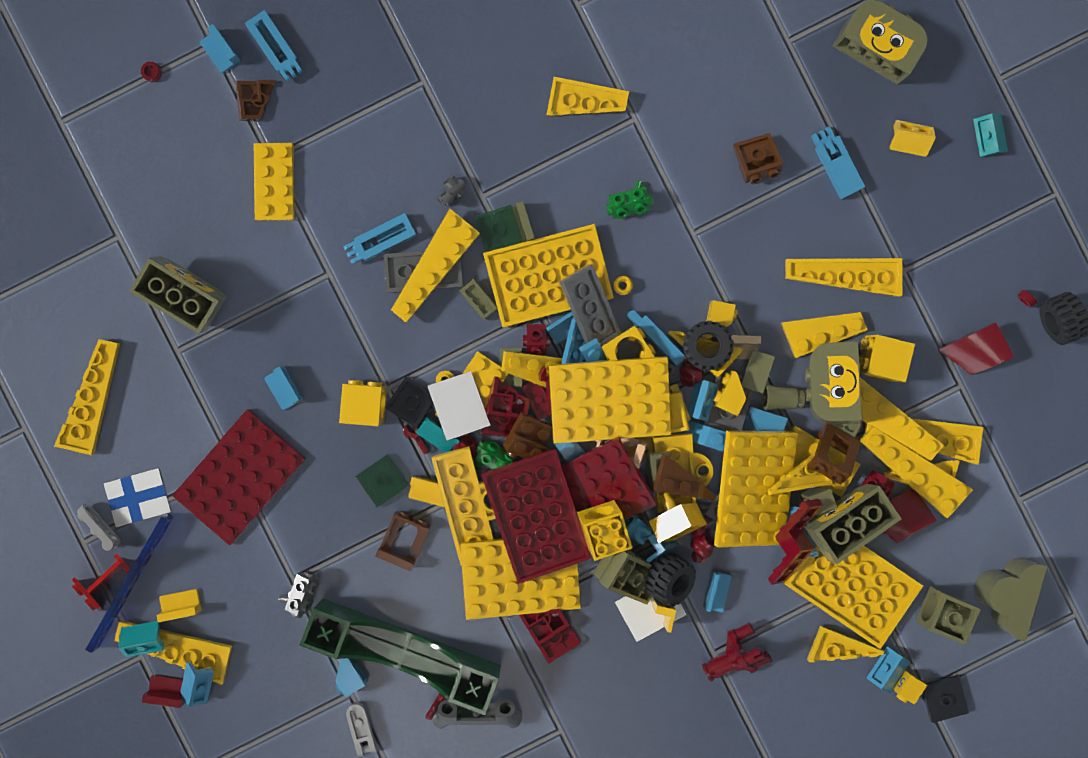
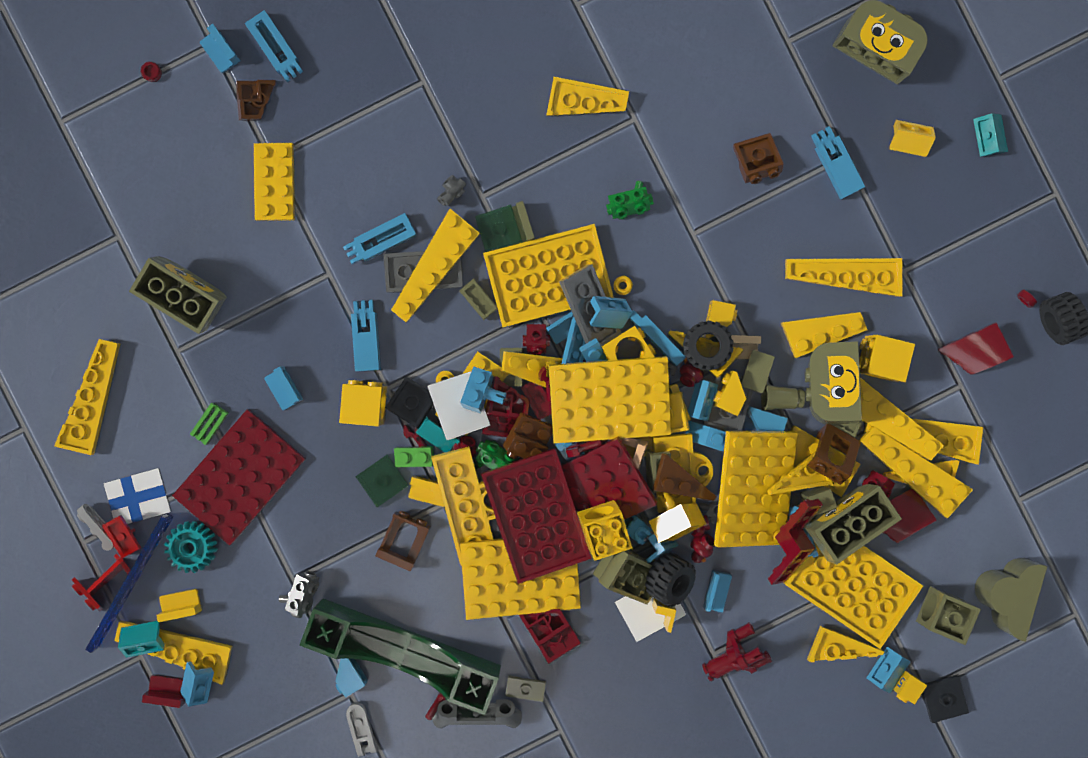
(121, 536): none -> red panel
(179, 548): none -> teal gear
(210, 408): none -> bright green tile
(365, 343): none -> dark azure hinge
(413, 456): none -> bright green plate
(479, 390): none -> dark azure brick
(525, 688): none -> olive plate
(576, 449): none -> dark red bar
(610, 312): none -> dark azure panel

